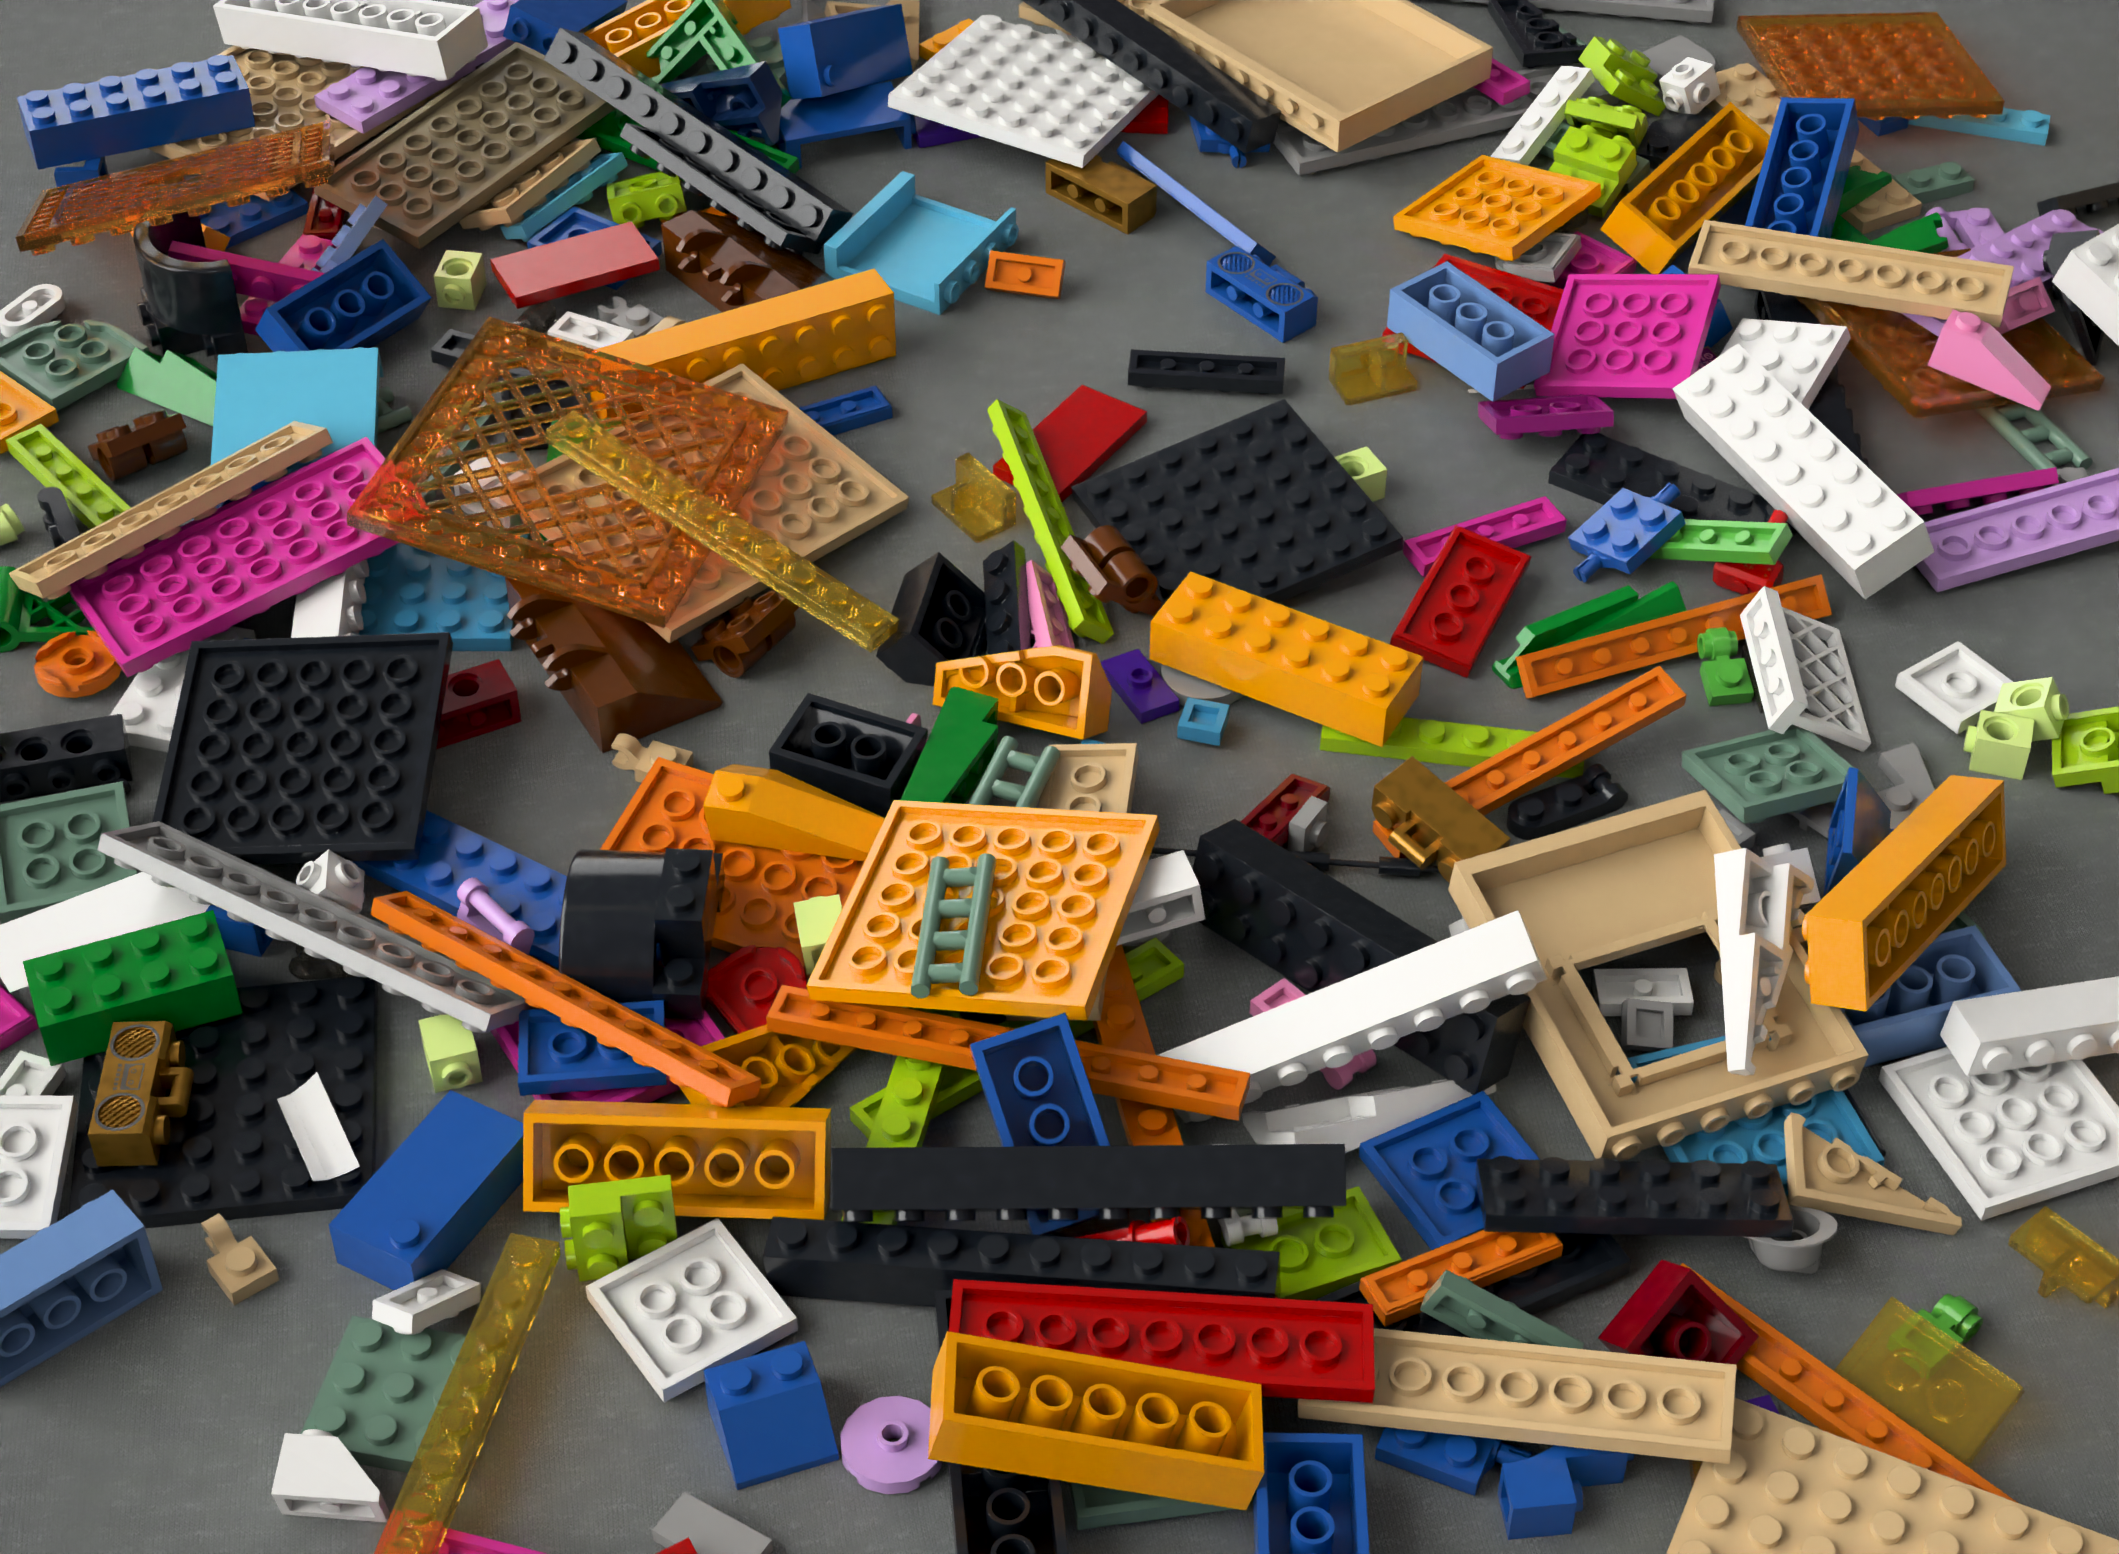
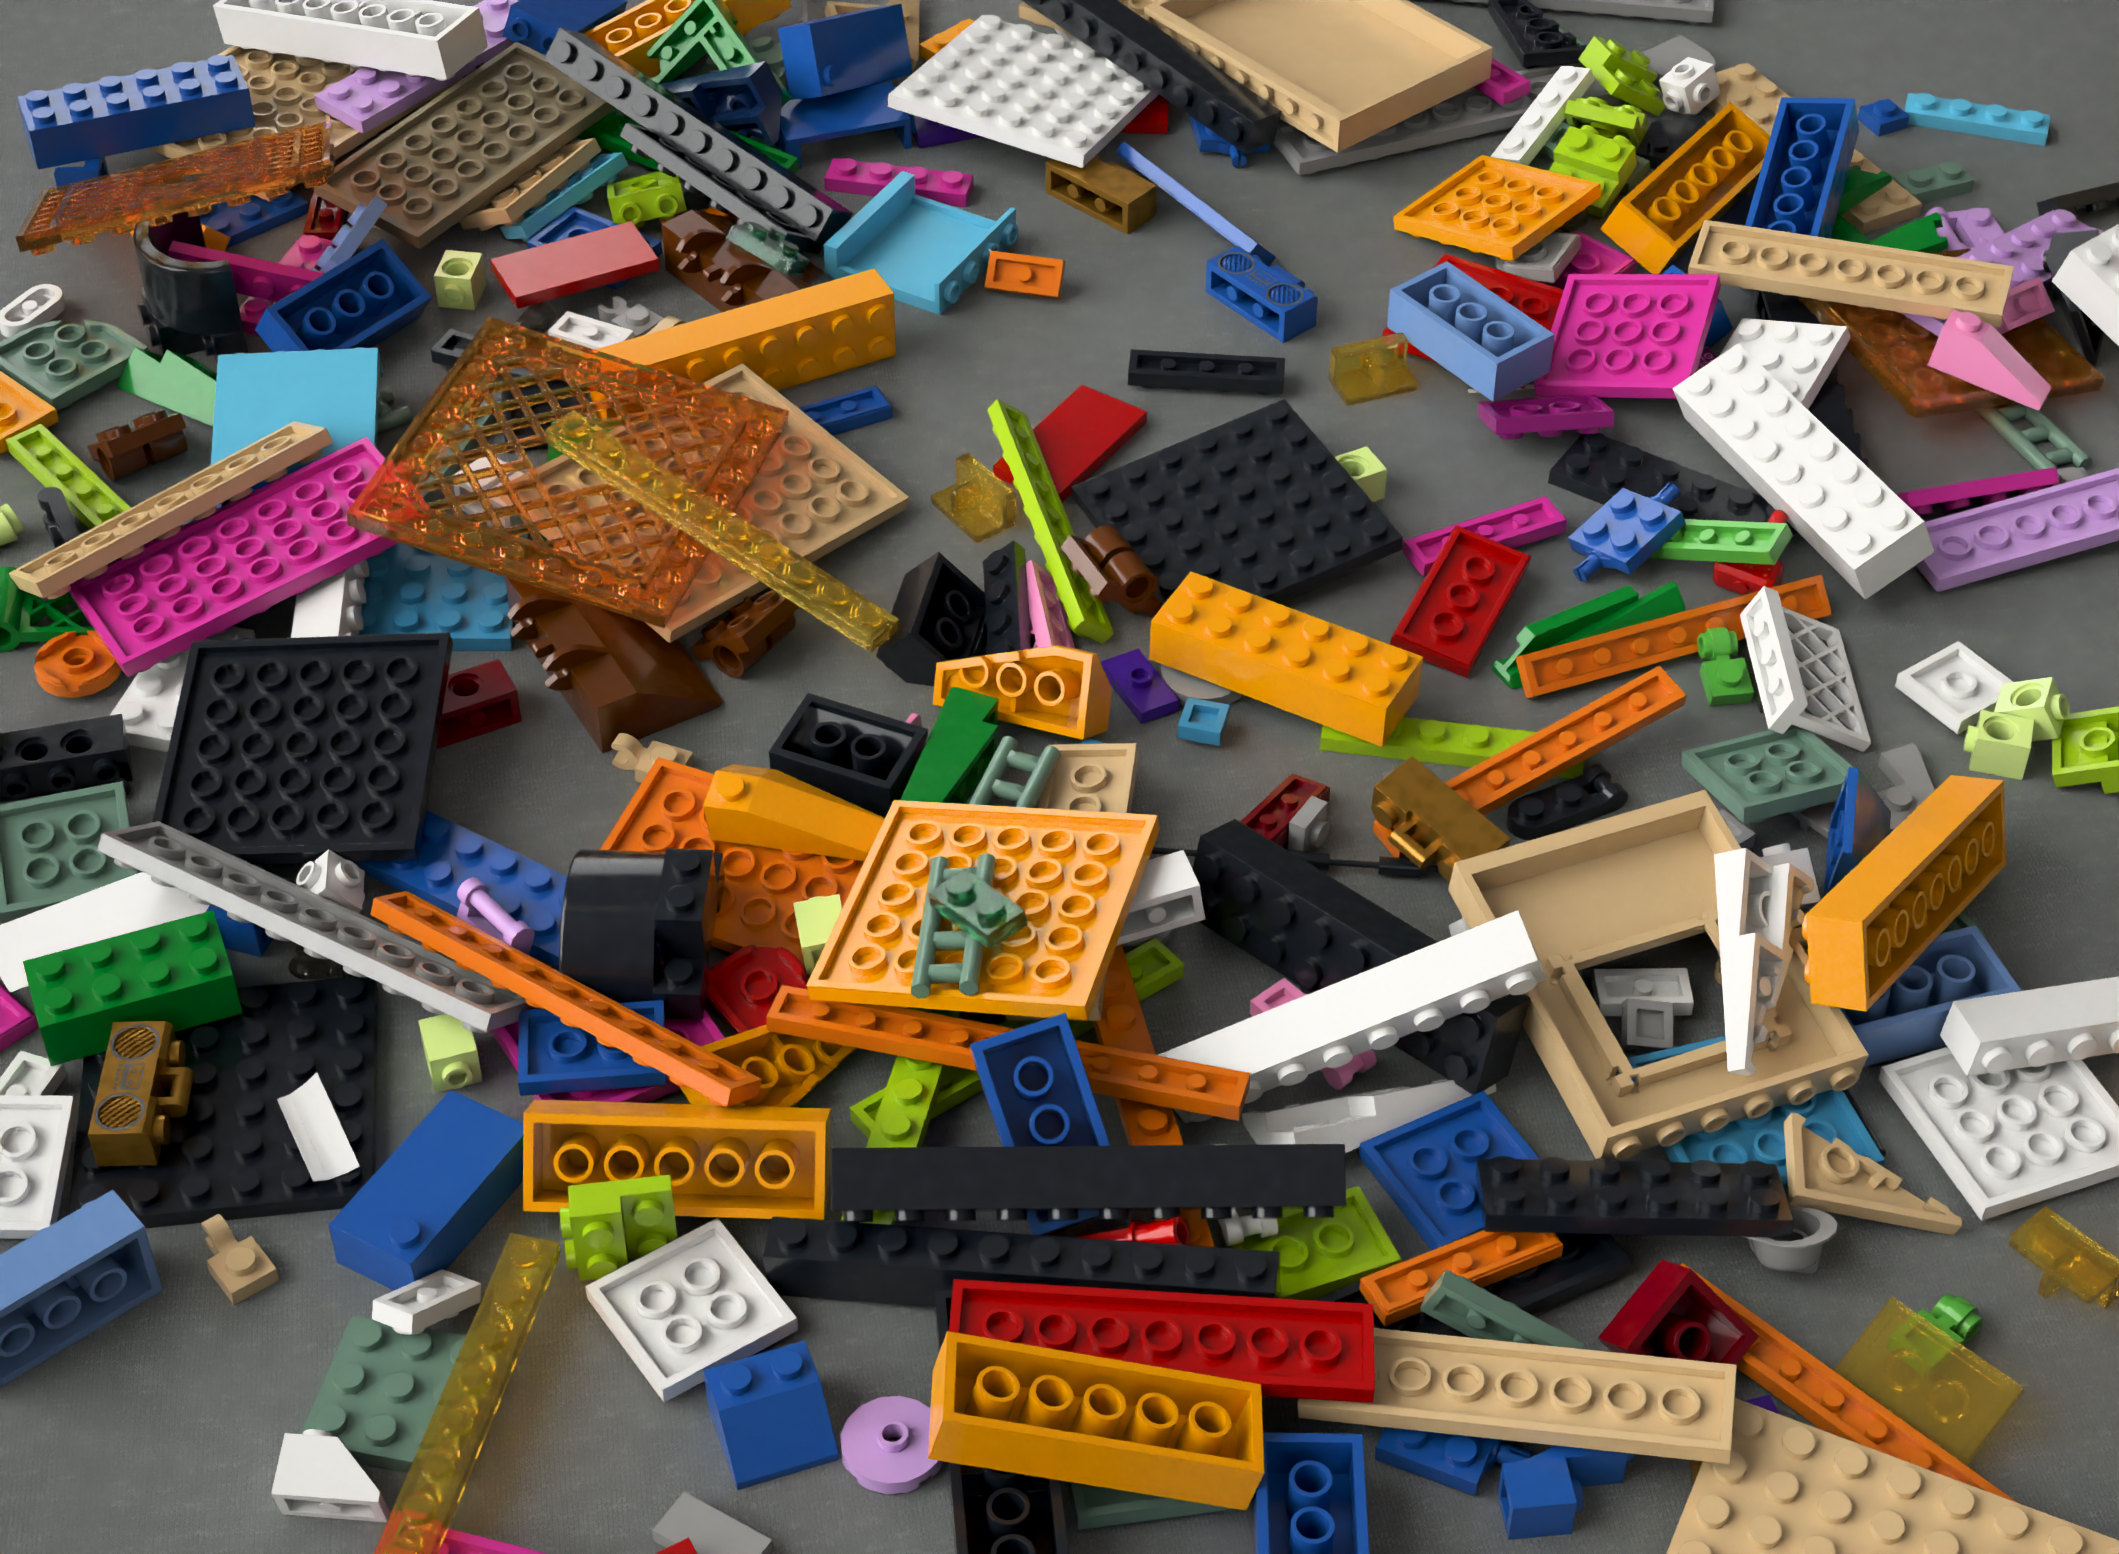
(778, 253): none -> clear green plate
(870, 178): none -> dark pink plate
(977, 908): none -> clear green plate
(1883, 60): clear orange plate -> none

